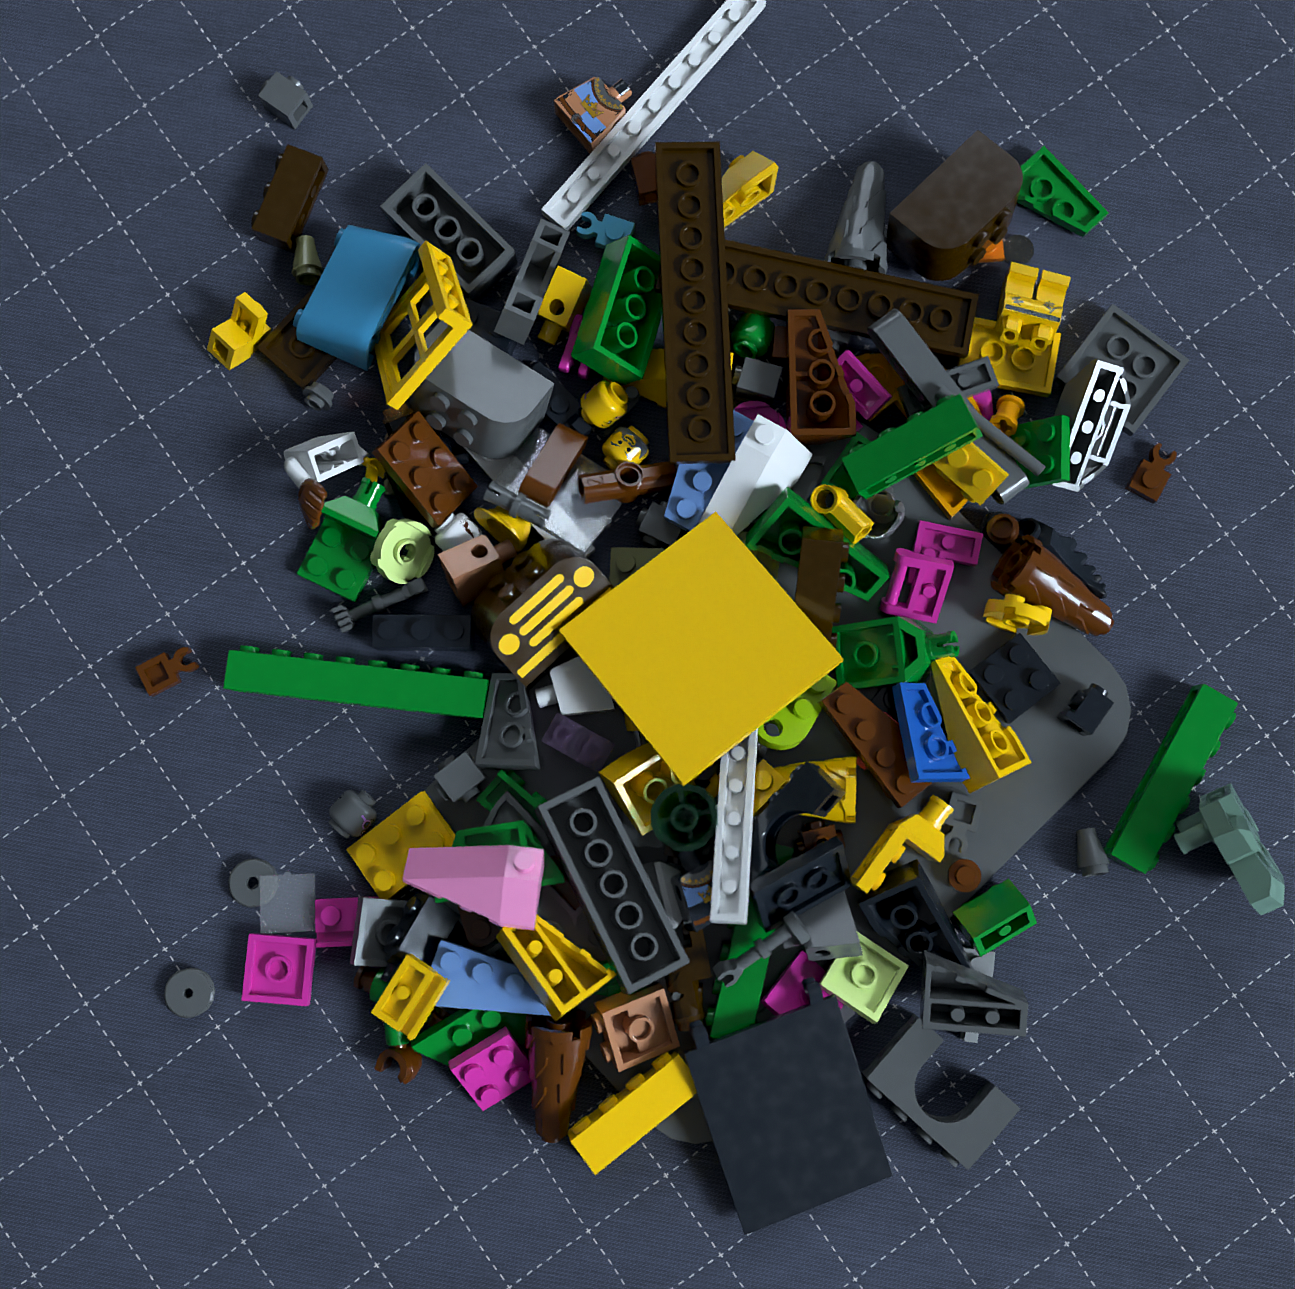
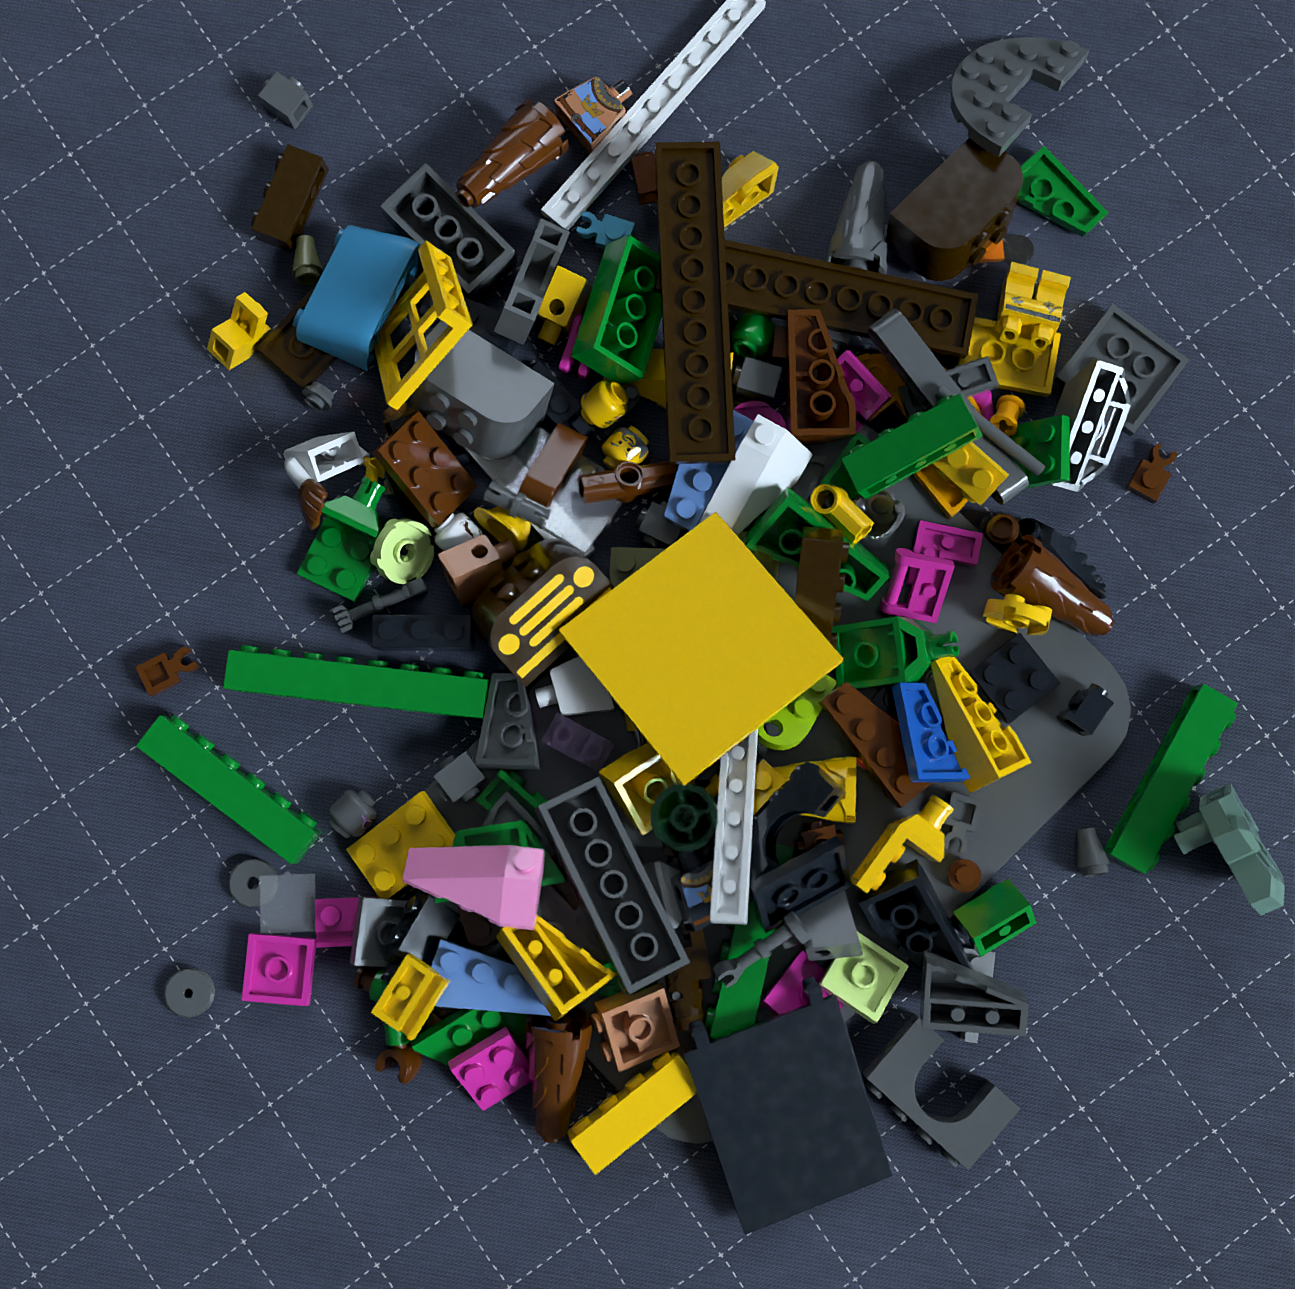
(229, 788): none -> green brick
(517, 151): none -> reddish brown cone
(996, 73): none -> dark grey plate

